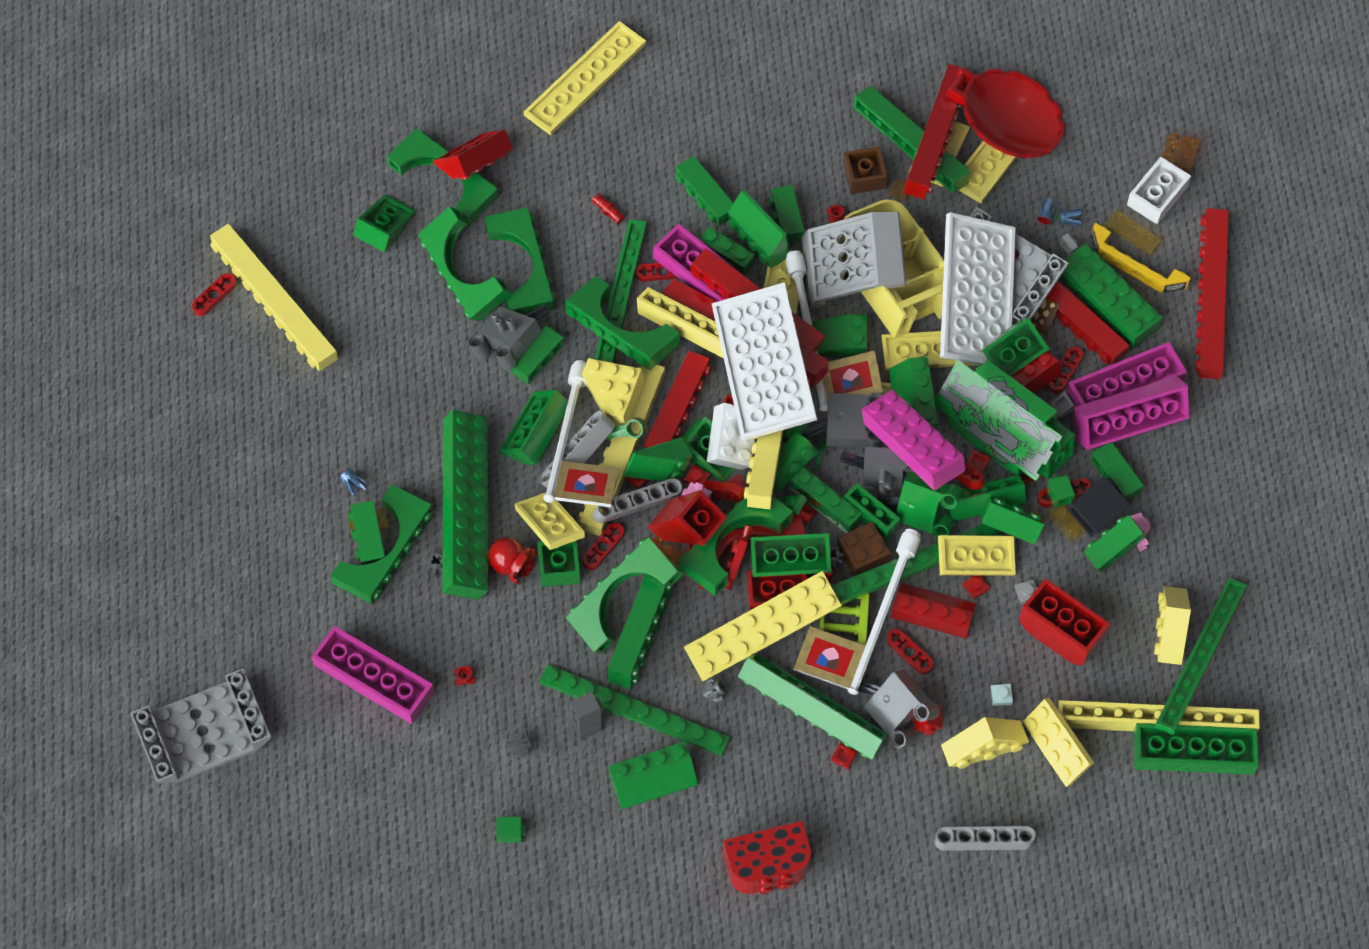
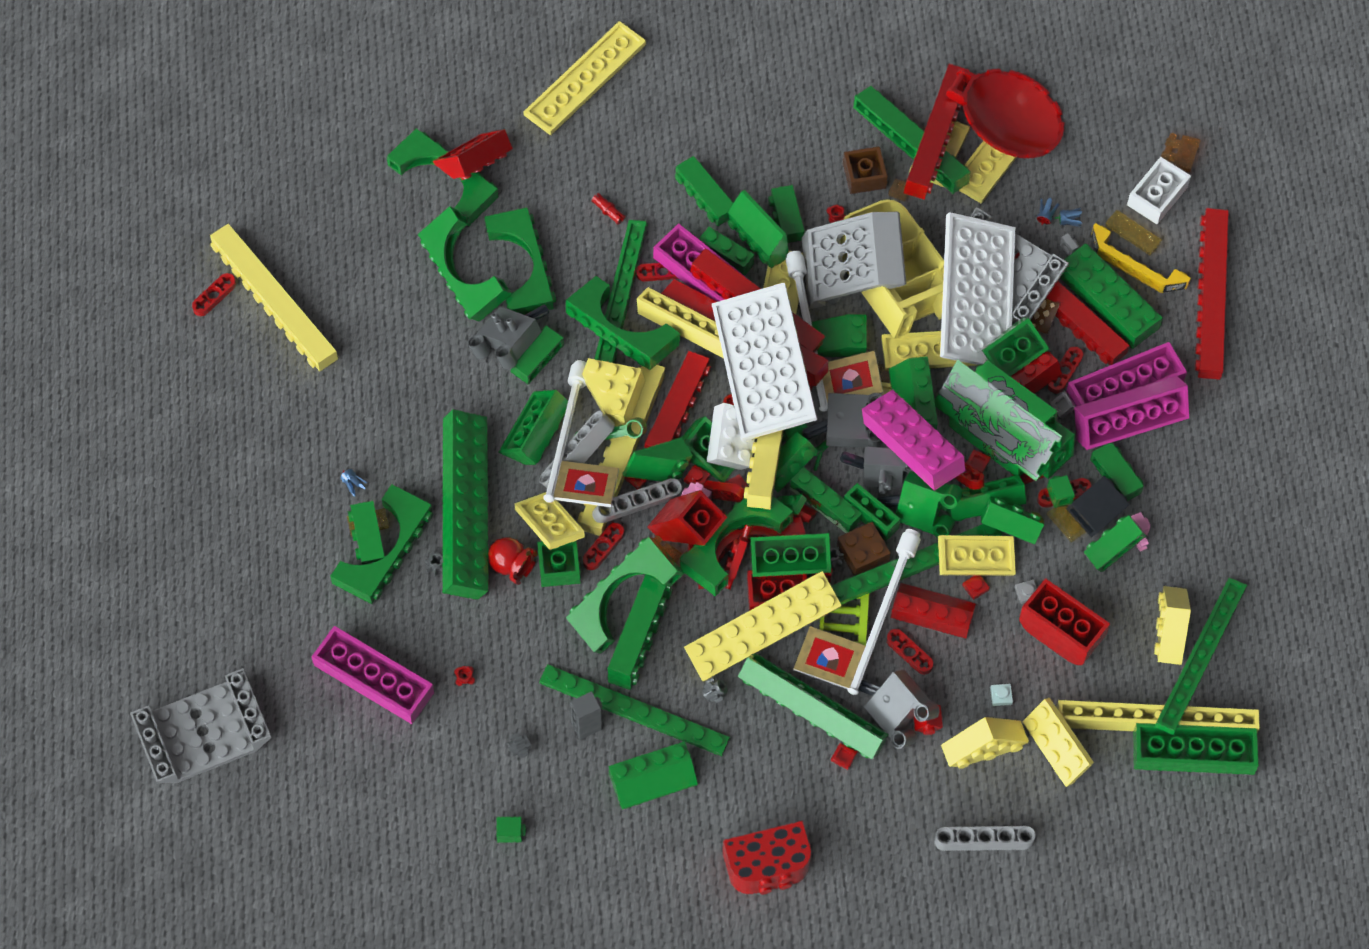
(383, 222): green slope -> none

